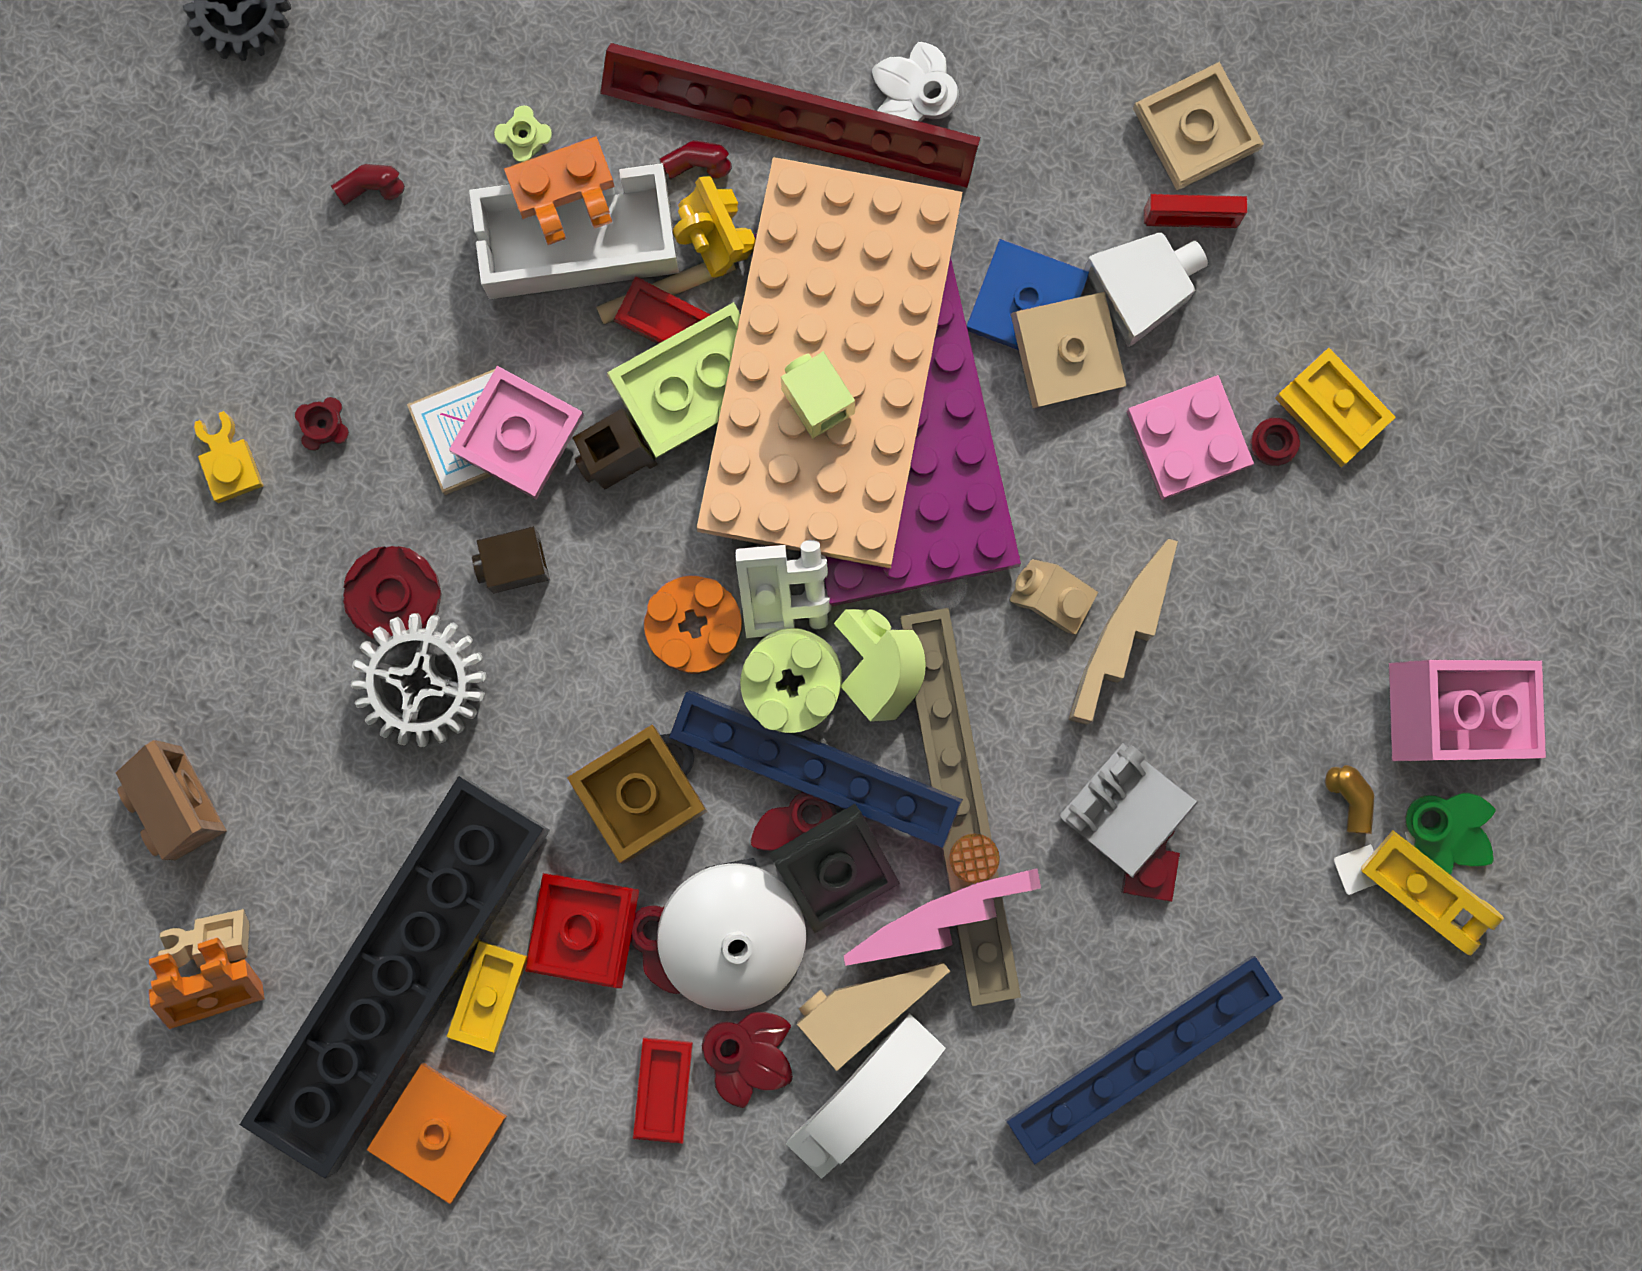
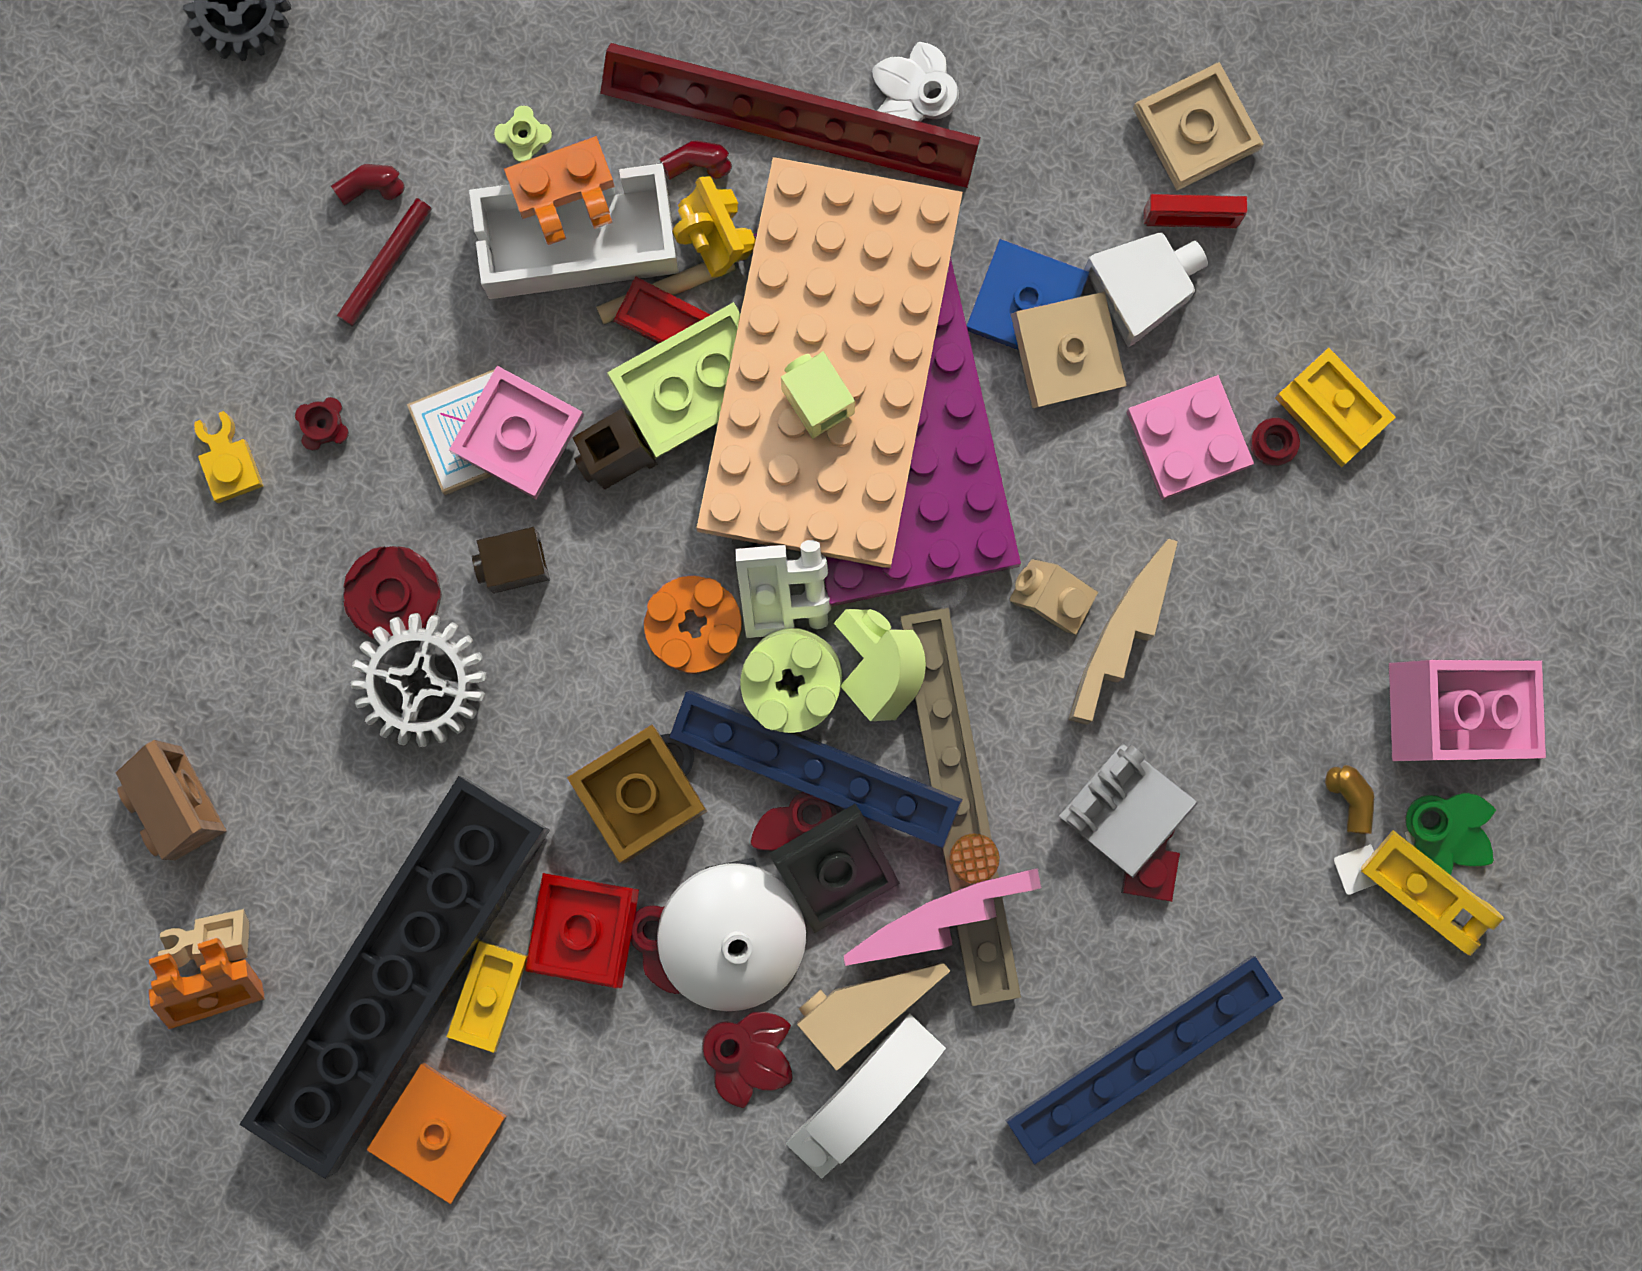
(384, 262): none -> dark red bar
(663, 1090): red tile -> none

